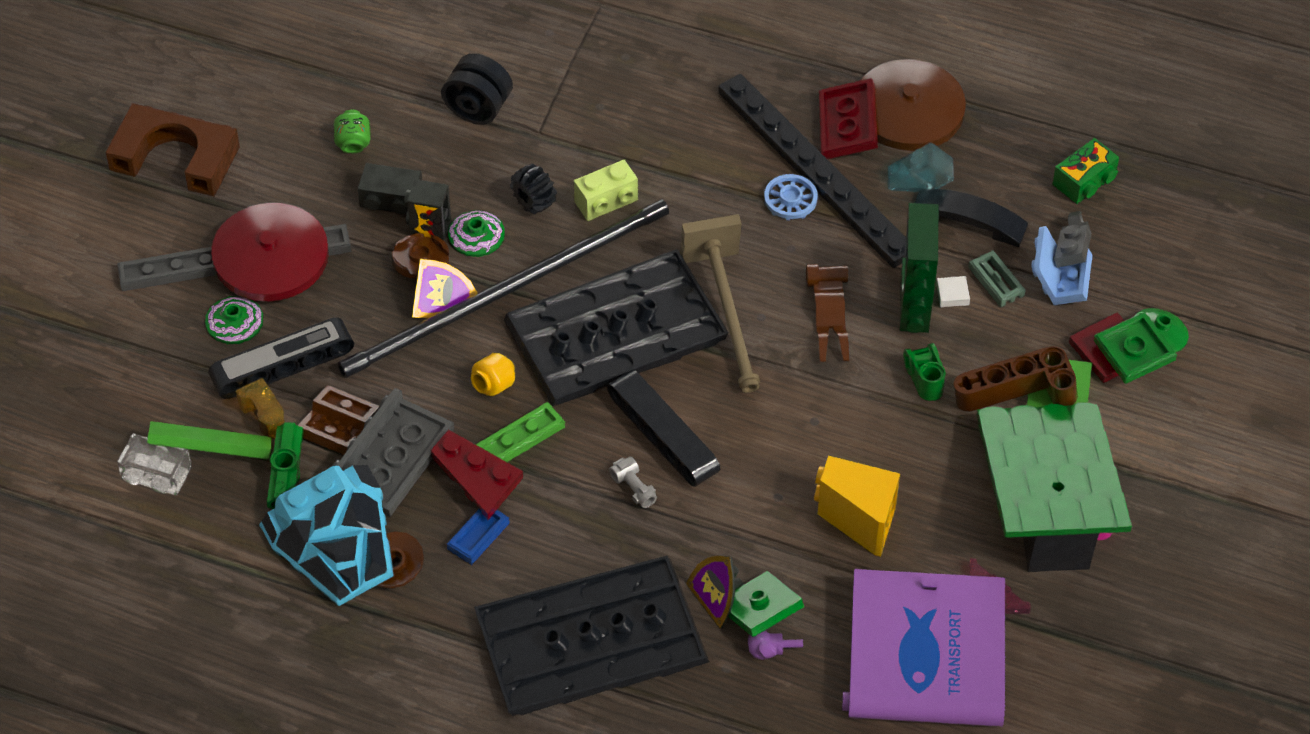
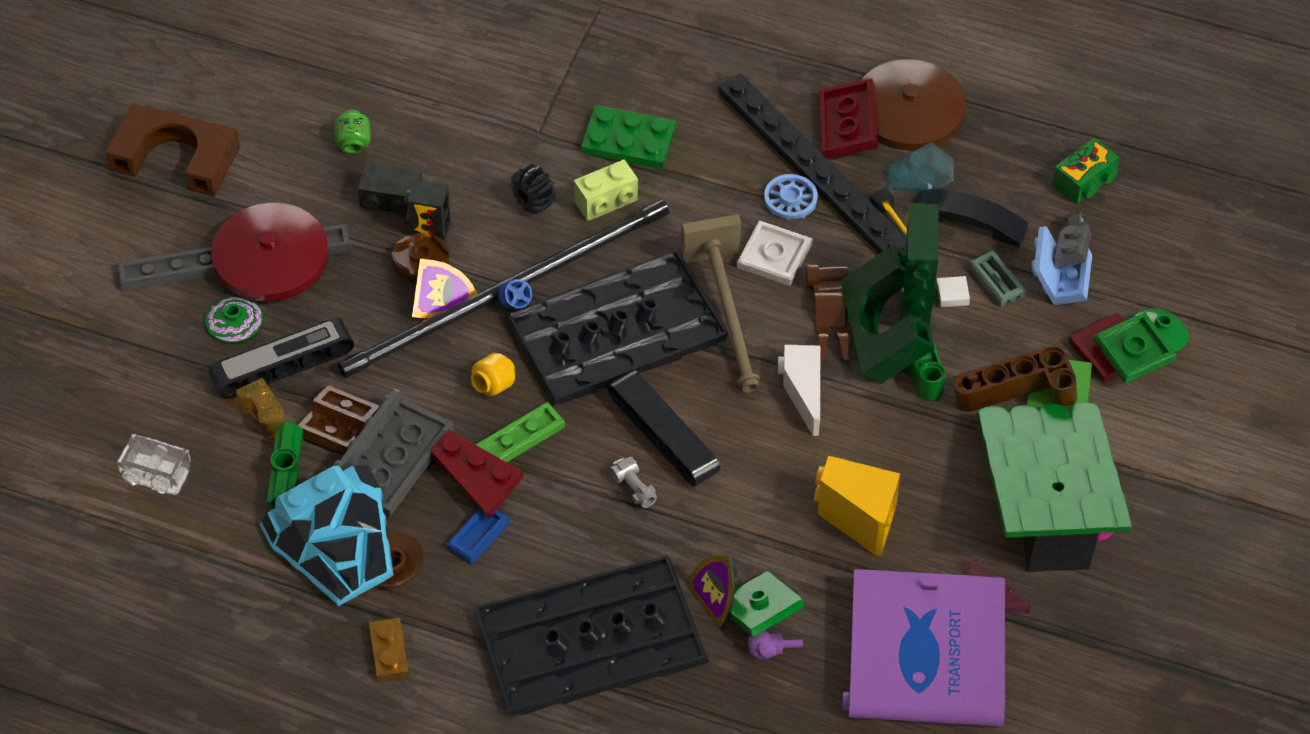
(209, 440): bright green tile -> none
(388, 650): none -> pearl gold plate
(476, 233): dish -> none
(477, 89): black wheel -> none
(520, 291): none -> blue wheel
(628, 137): none -> green plate
(774, 253): none -> white tile
(802, 381): none -> white slope
(865, 294): none -> dark green arch
(884, 202): none -> black hinge

